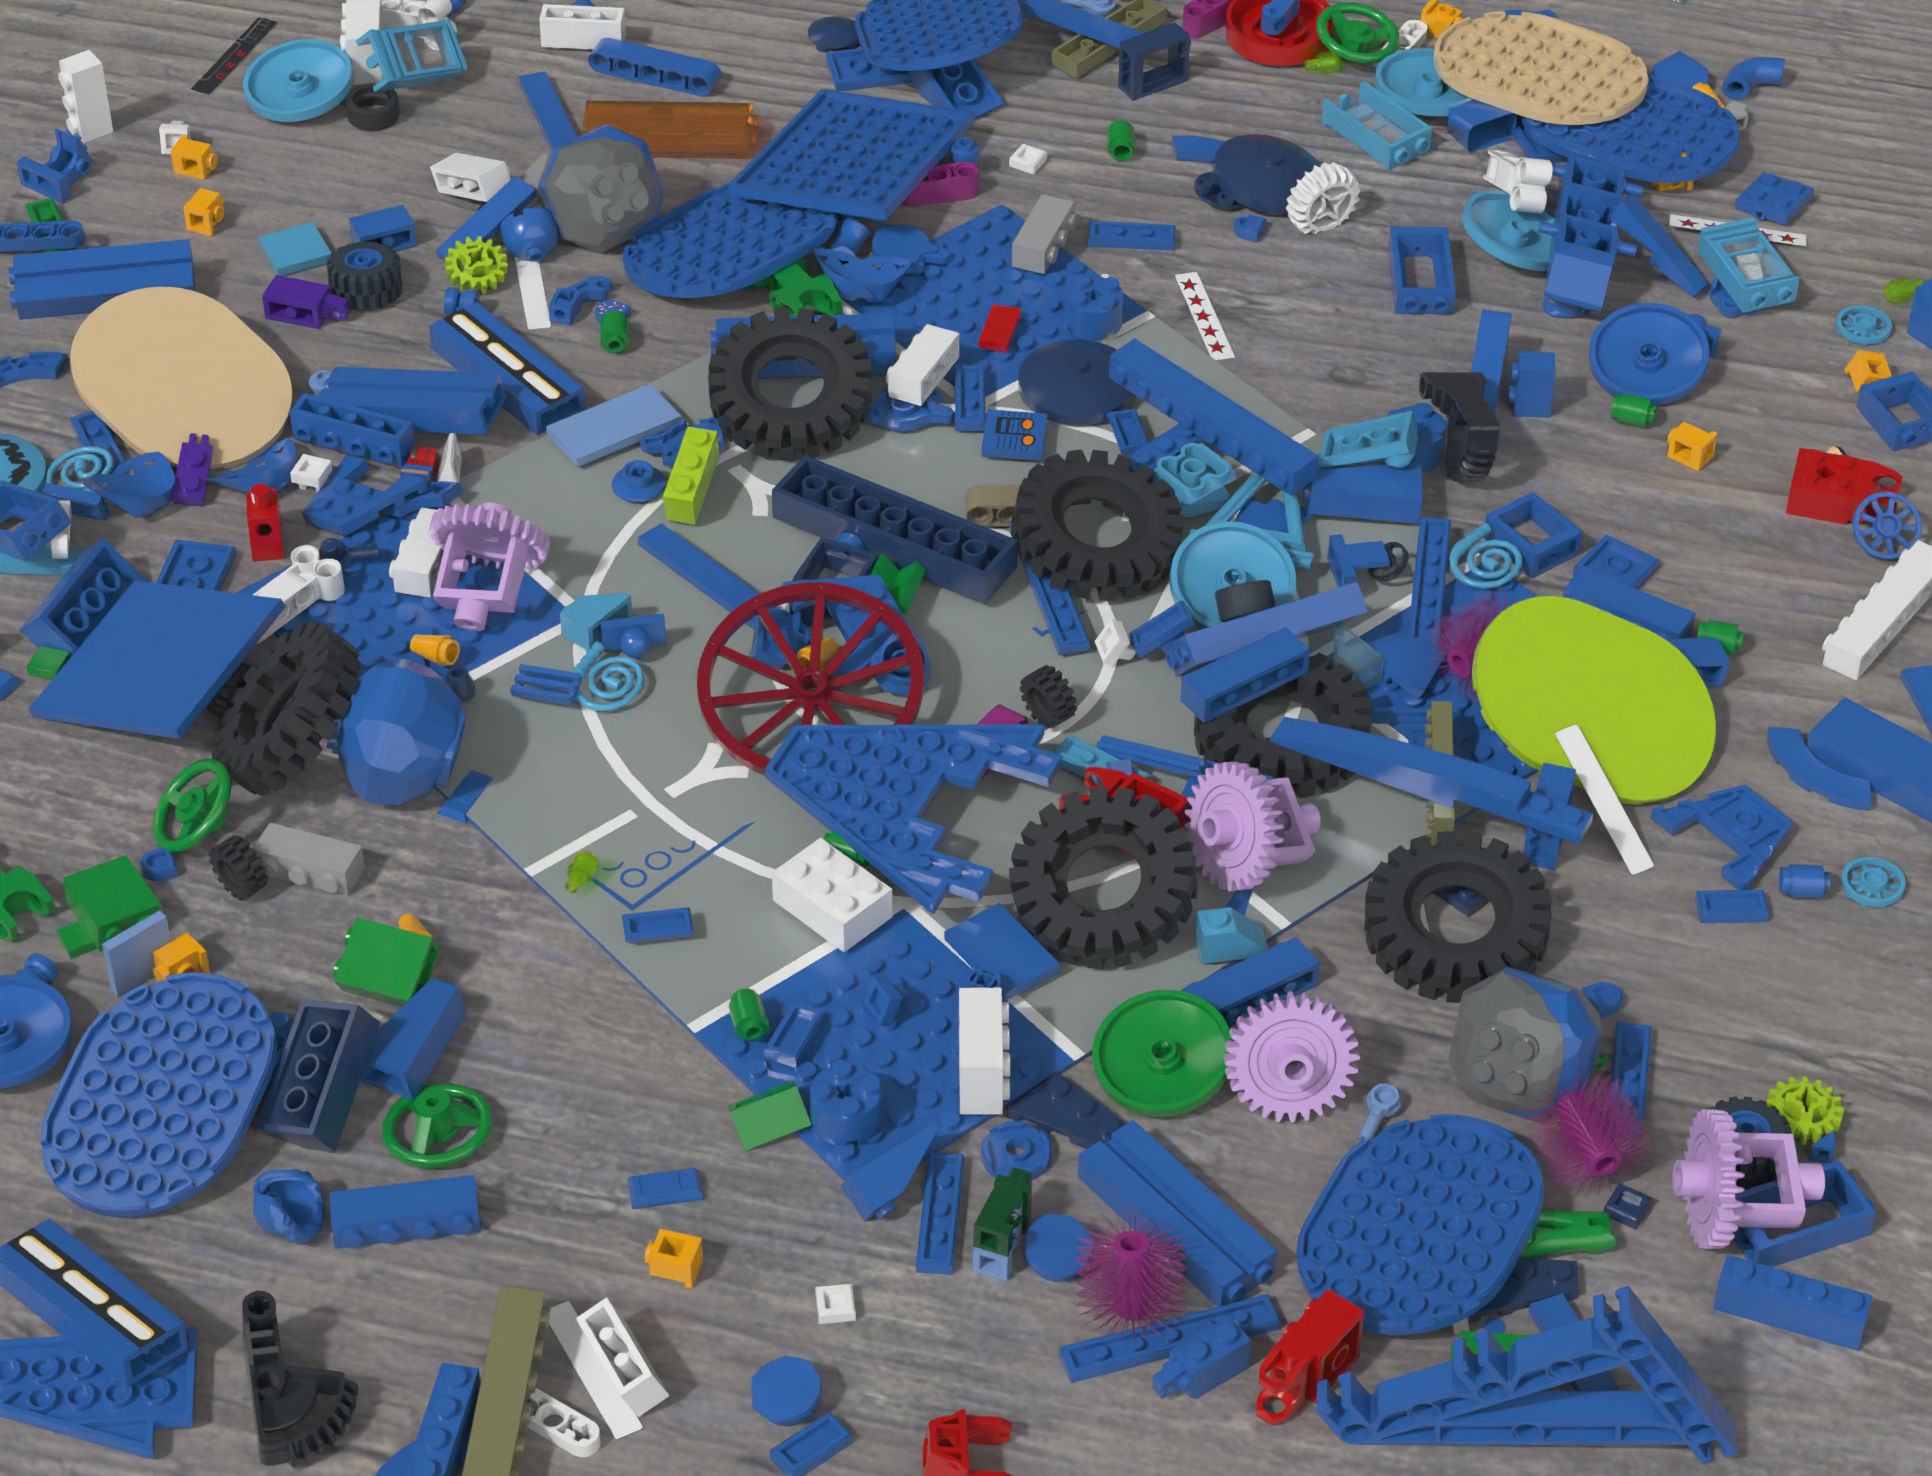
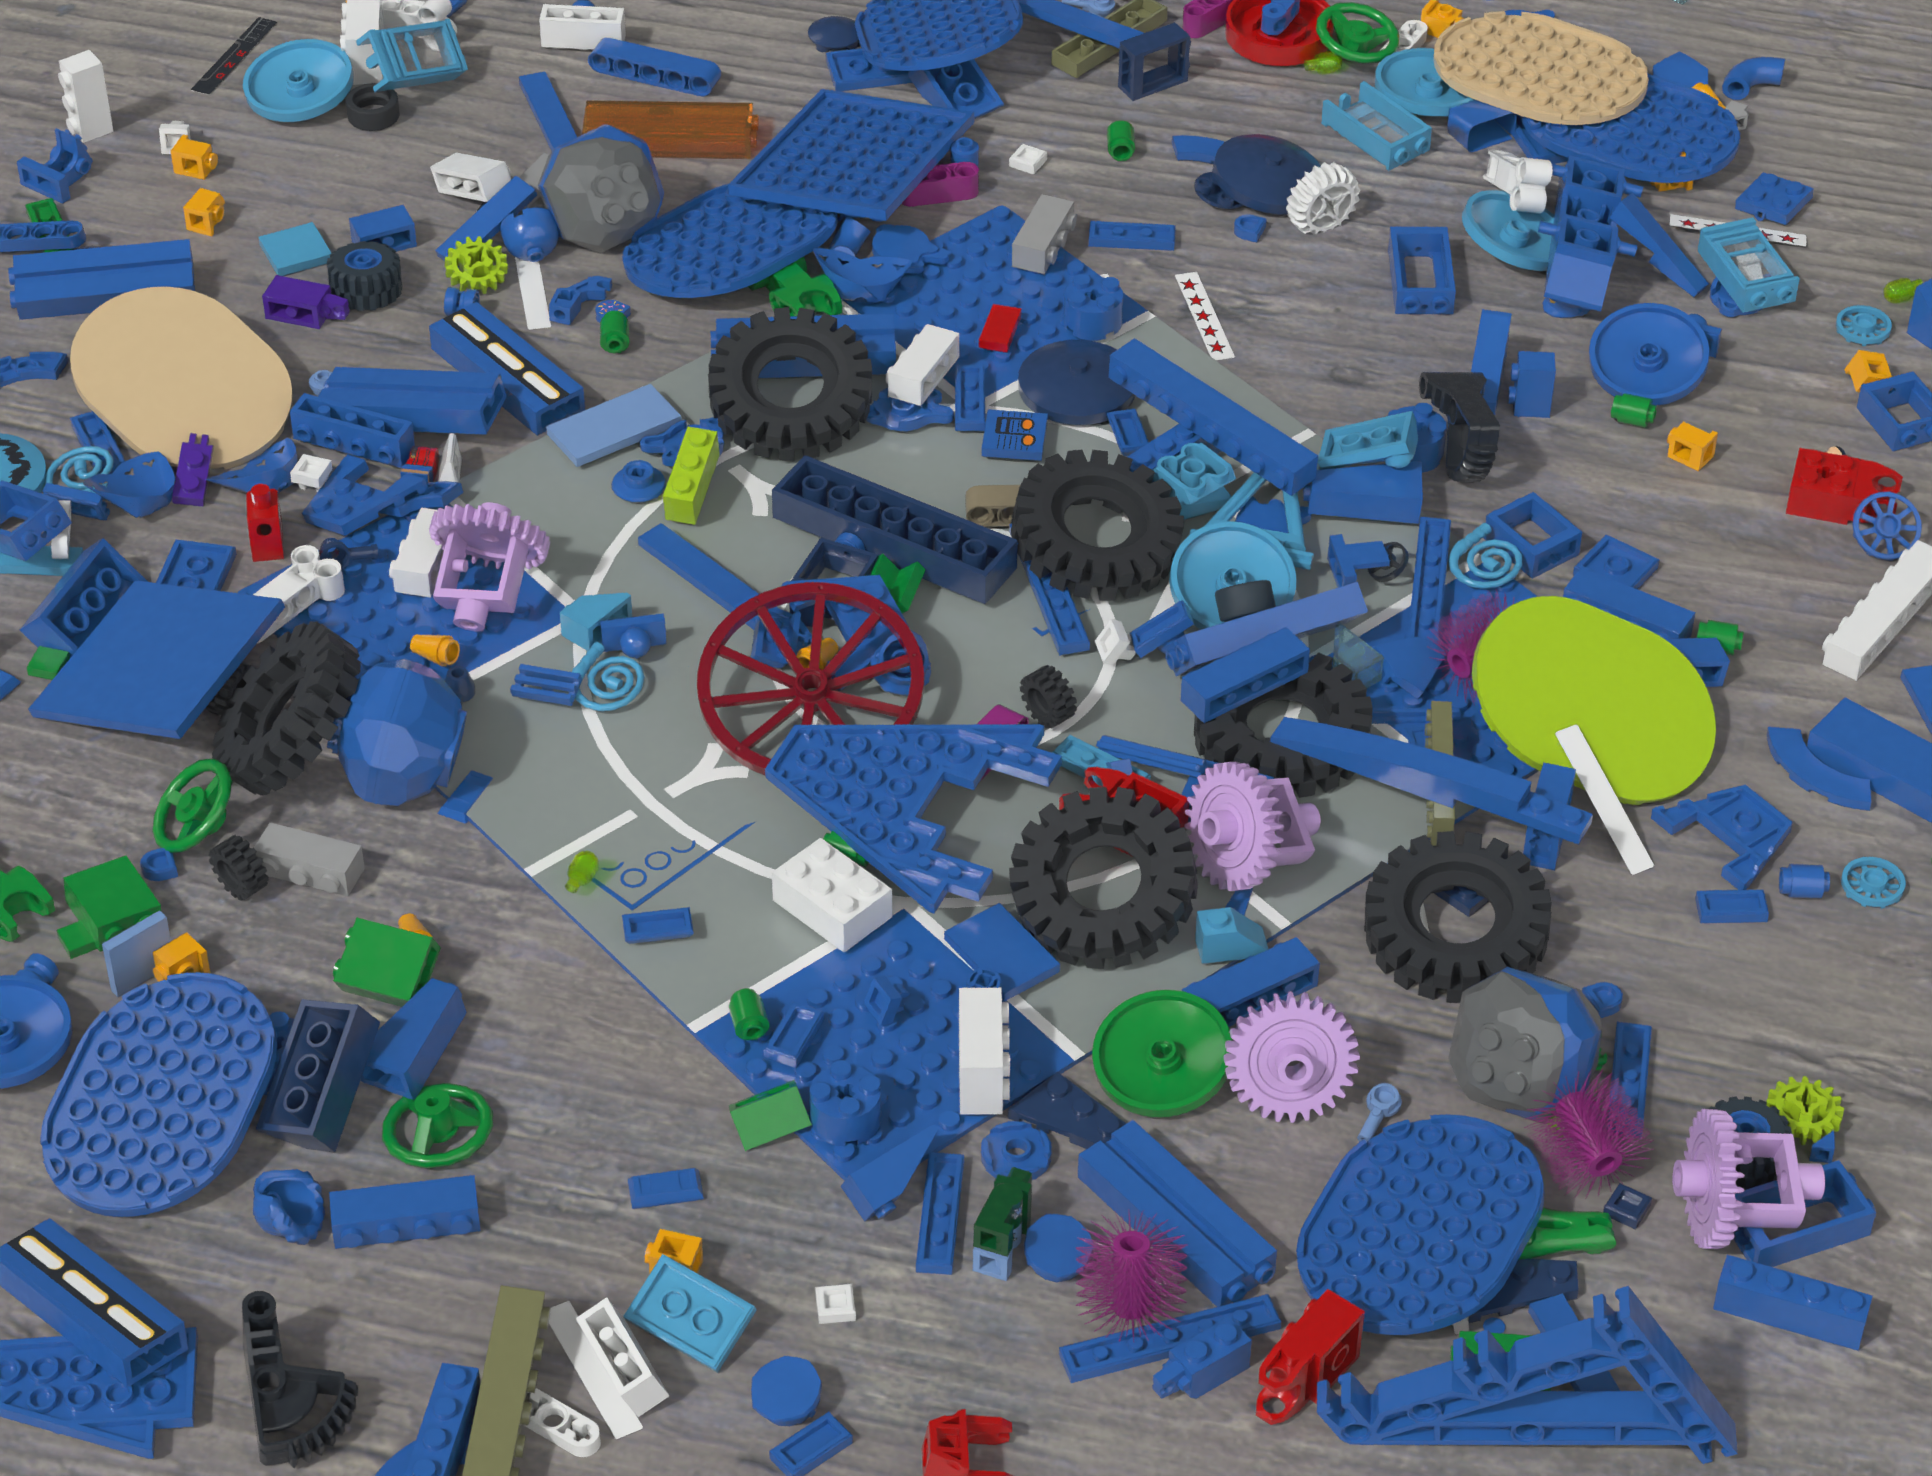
(690, 1313): none -> dark azure tile

